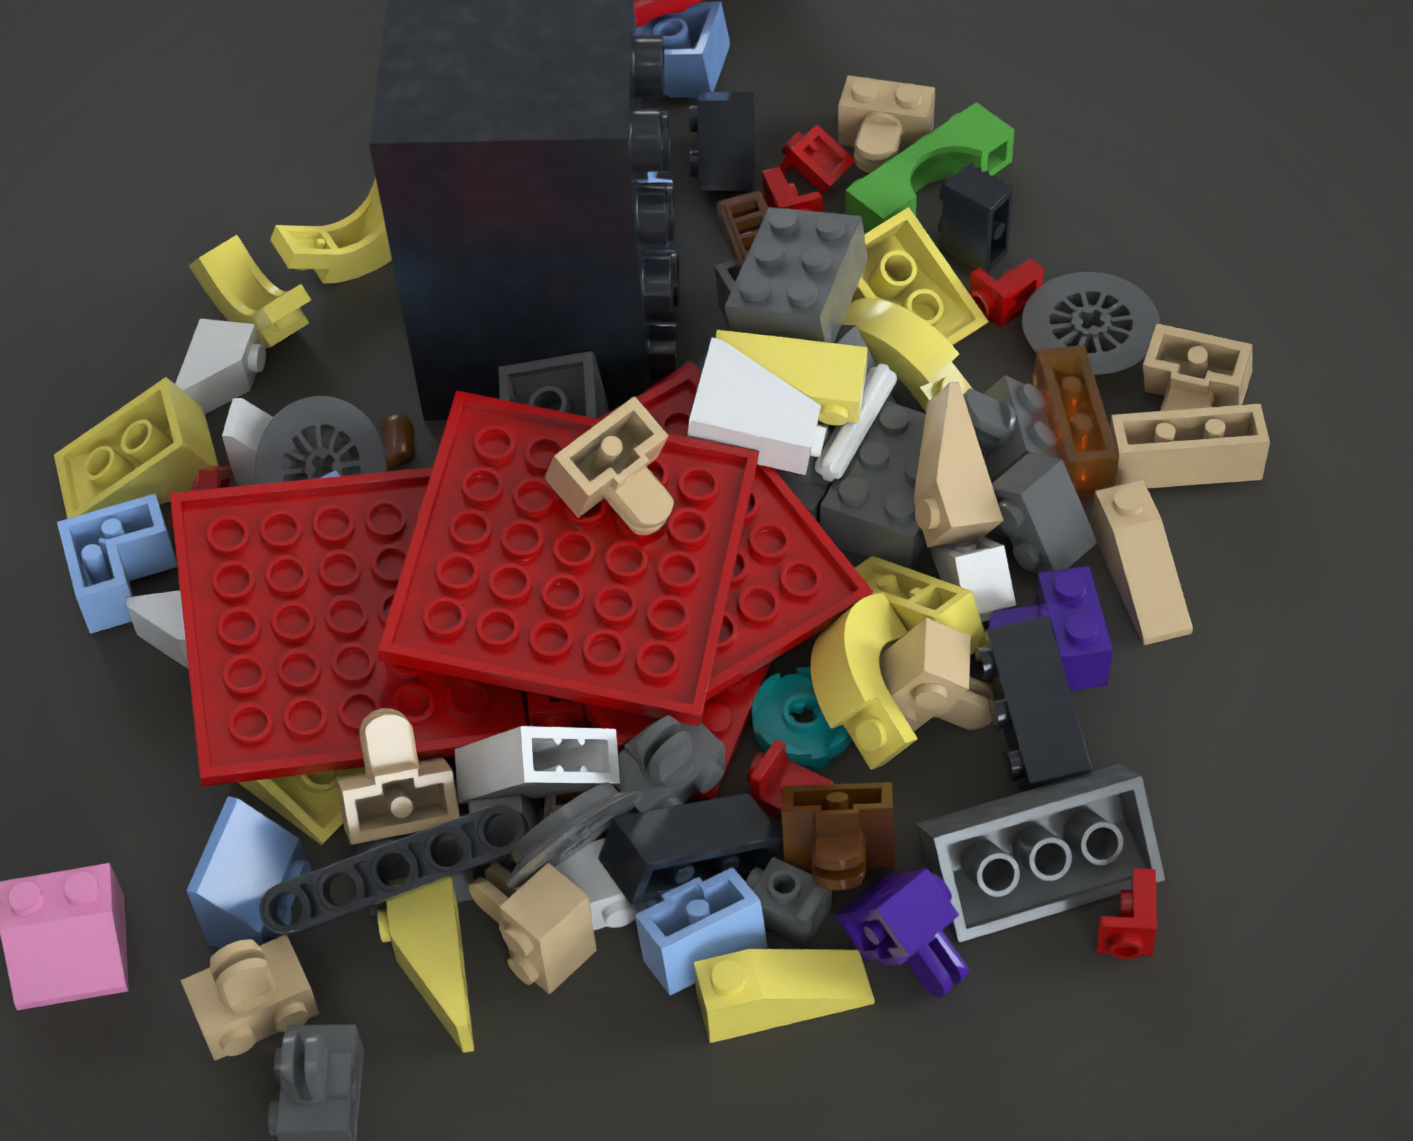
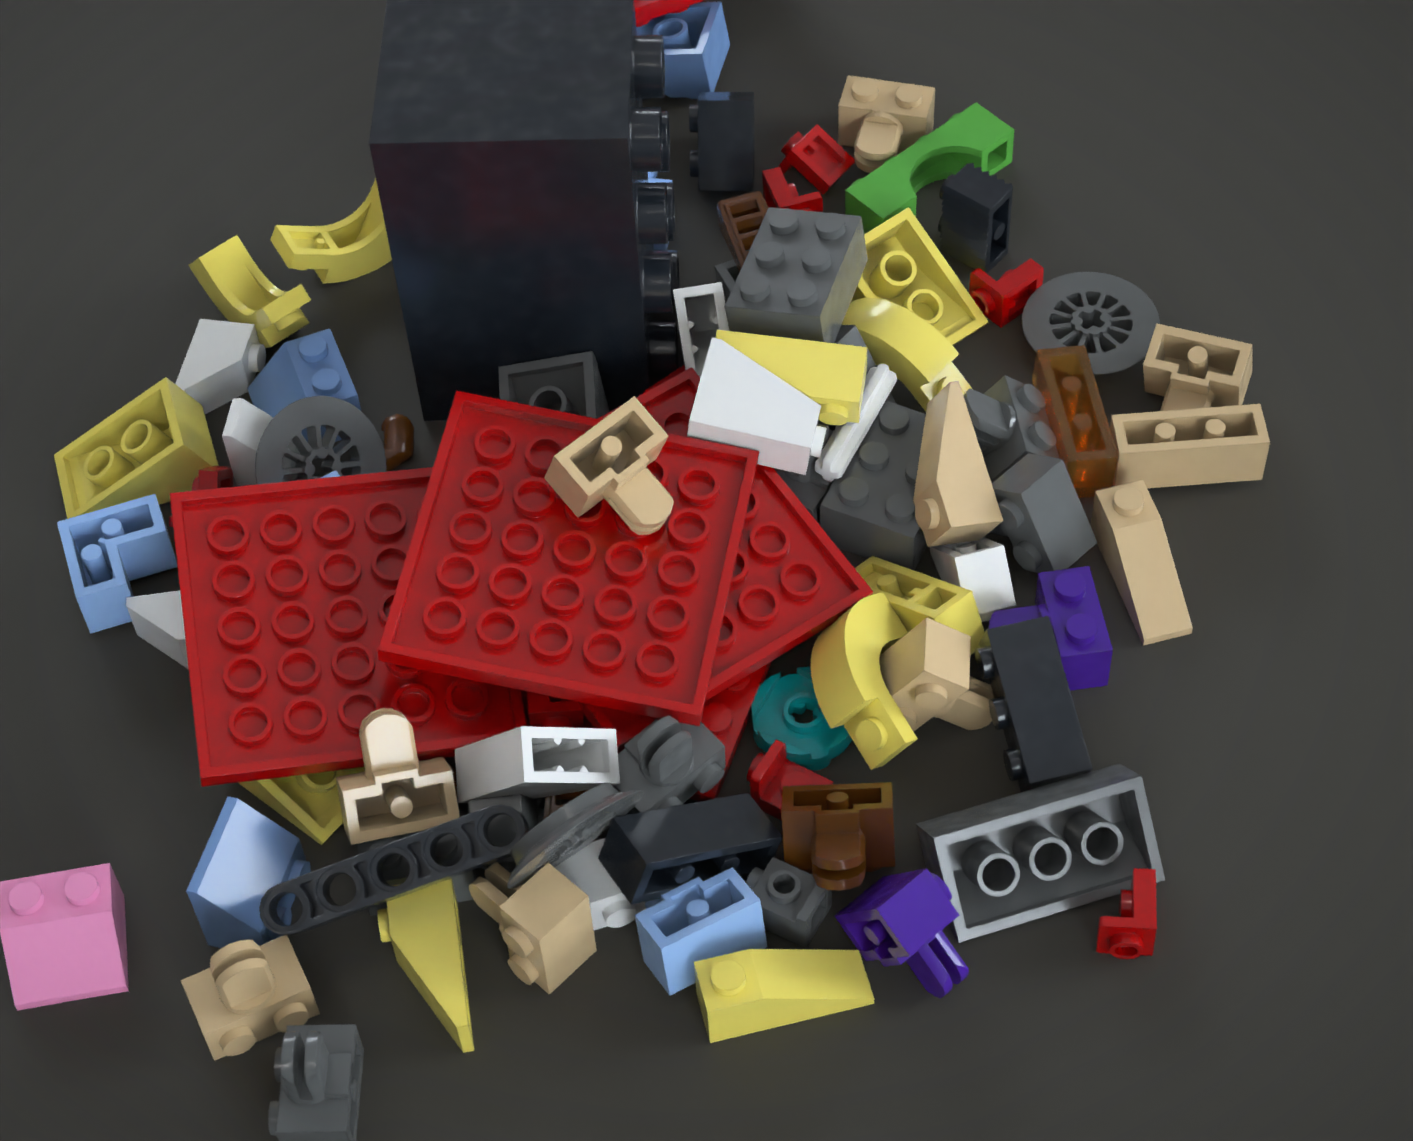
(303, 370): none -> medium blue slope
(699, 317): none -> white slope

